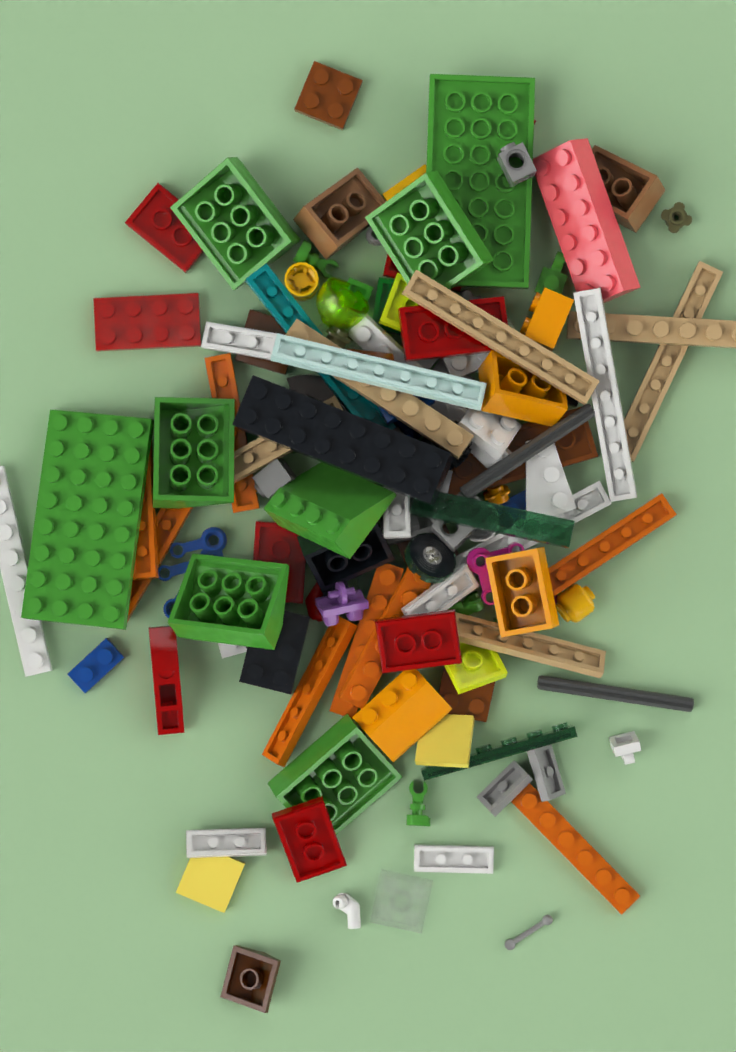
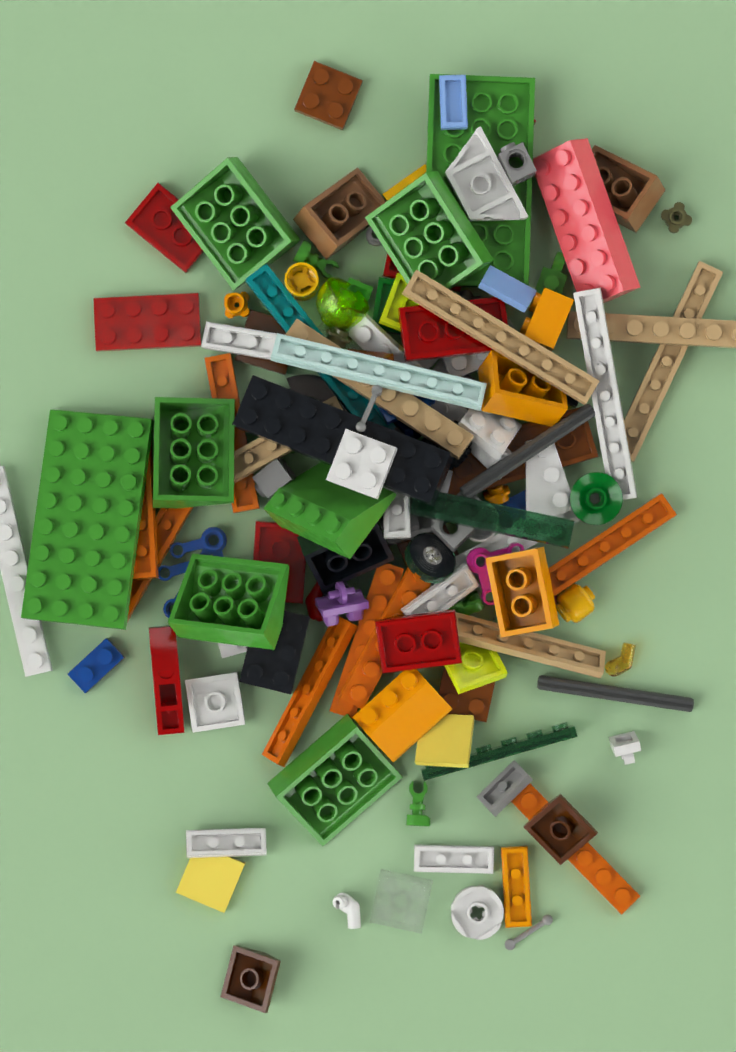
(215, 702): none -> white plate
(230, 301): none -> light orange plate
(309, 839): red tile -> none
(361, 464): none -> white plate
(376, 392): none -> light grey hinge
(453, 102): none -> light blue tile
(474, 927): none -> white plate
(482, 183): none -> white wing
(507, 289): none -> light blue tile
(516, 886): none -> light orange tile
(546, 773): light grey plate -> none
(560, 829): none -> reddish brown slope
(609, 498): none -> green dish
(623, 662): none -> clear yellow arm

